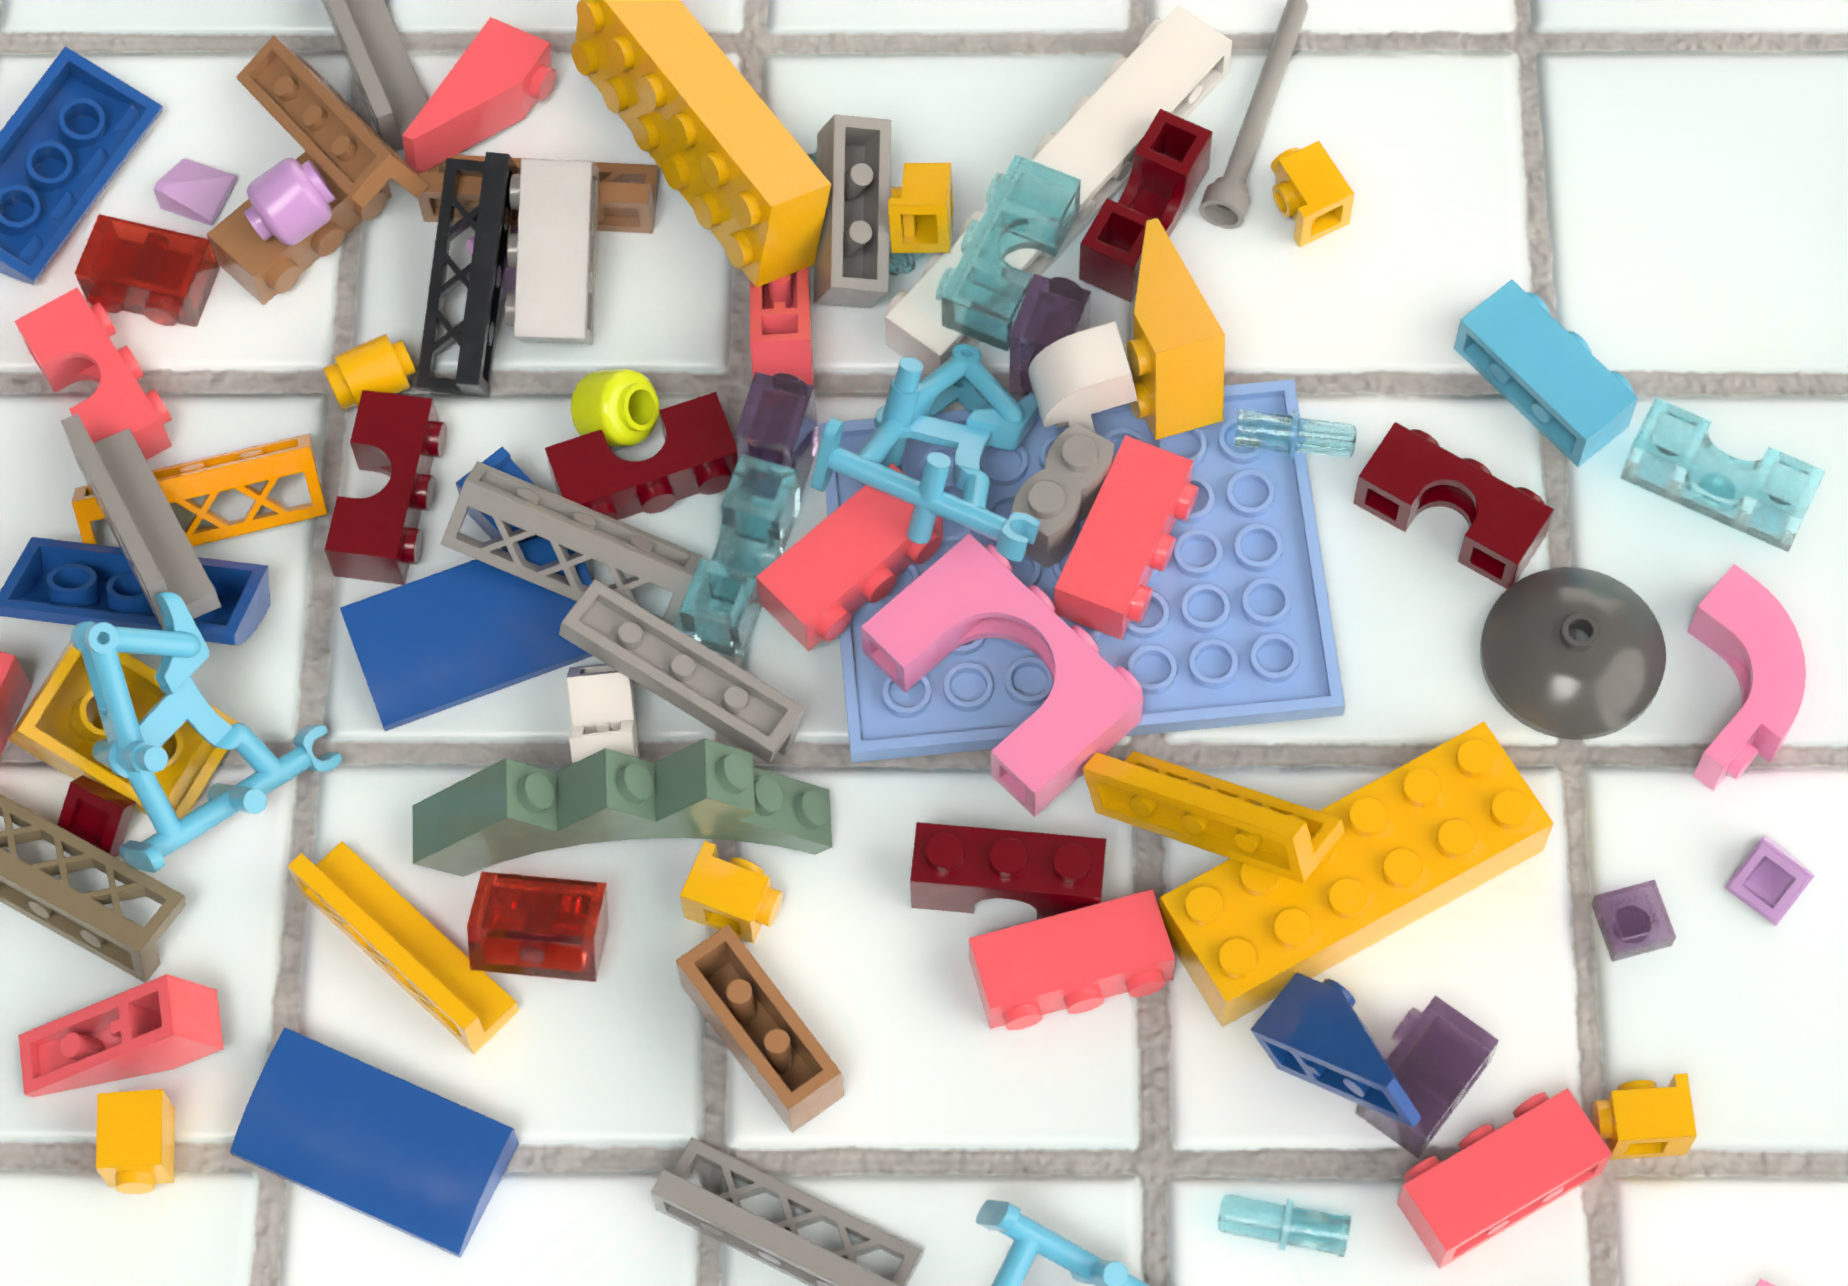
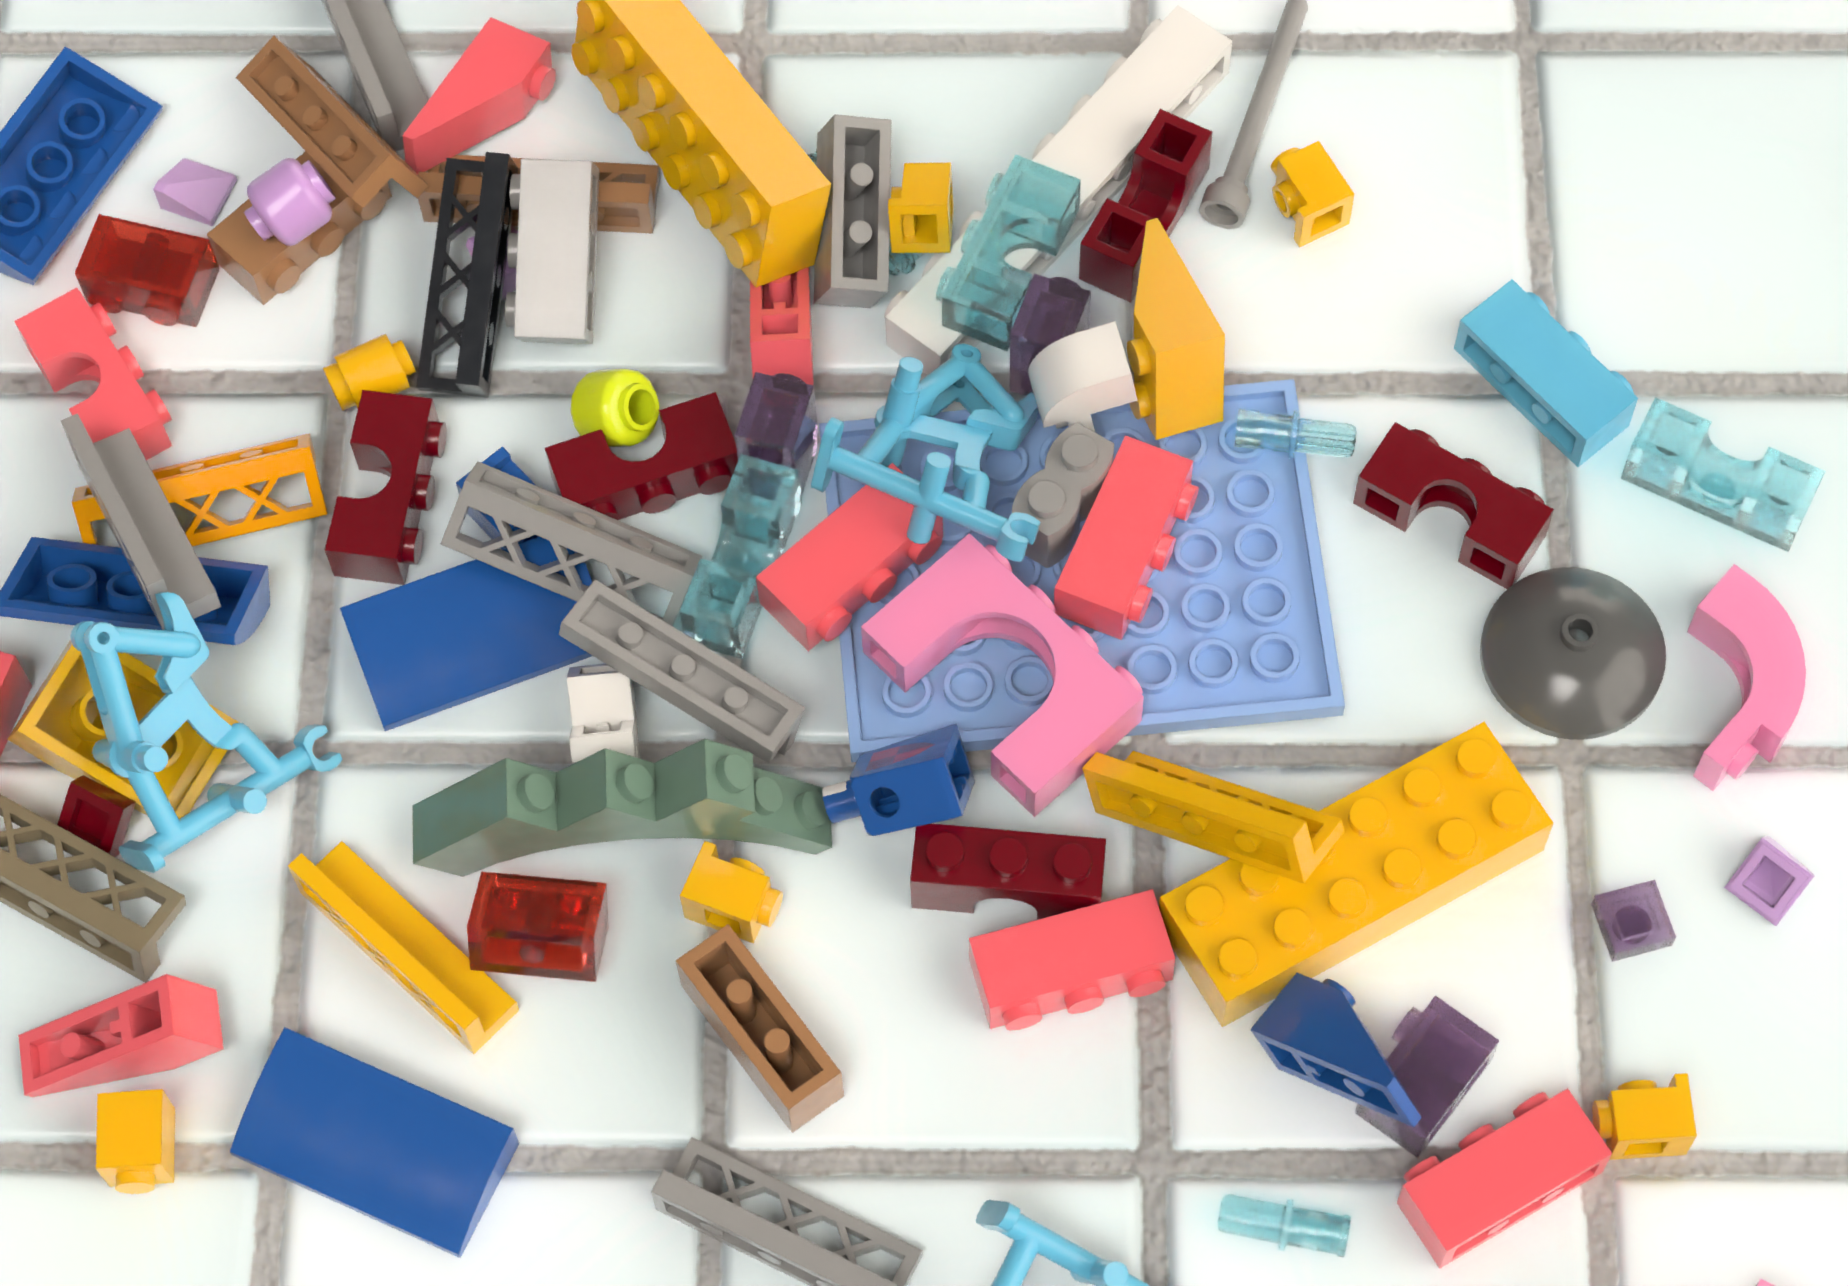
(905, 784): none -> blue torso

